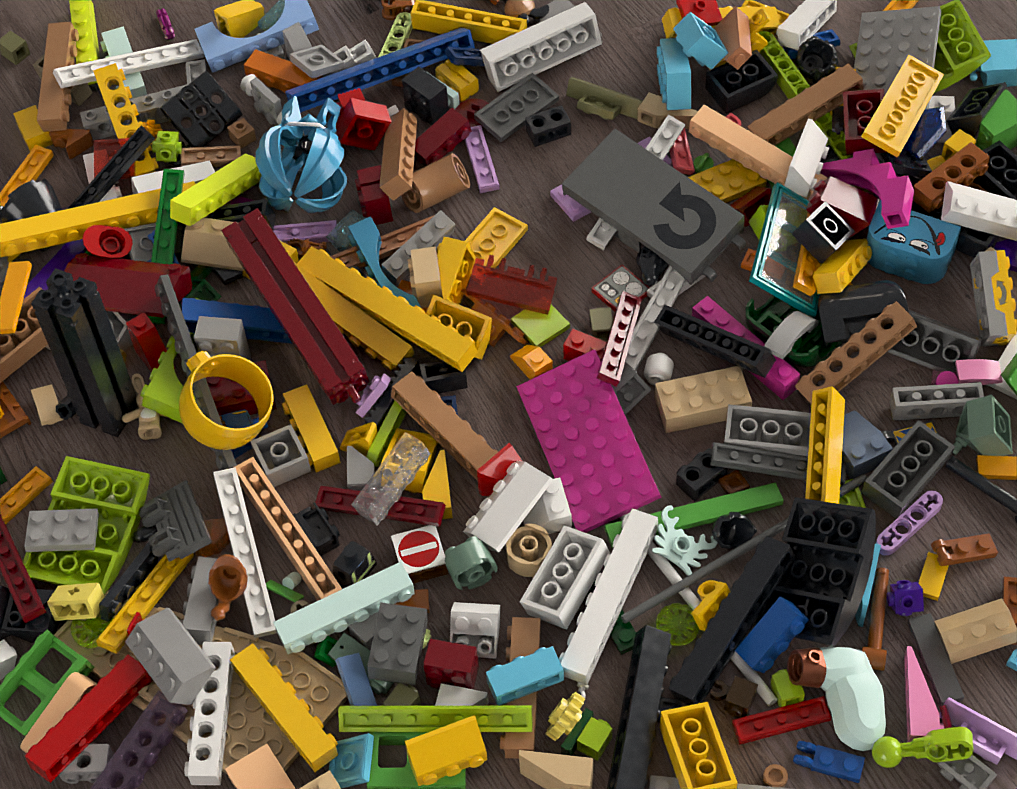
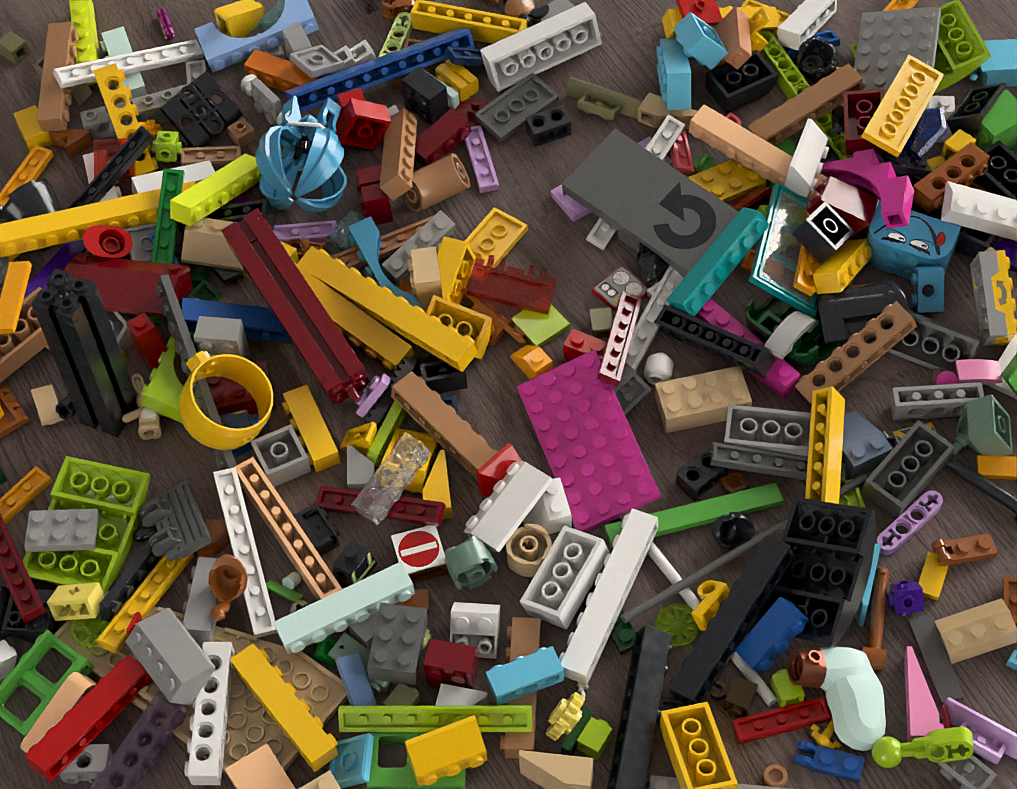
(678, 546): light aqua animal -> none
(718, 261): none -> teal brick
(824, 738): none -> yellow piece
(934, 299): none -> dark azure brick

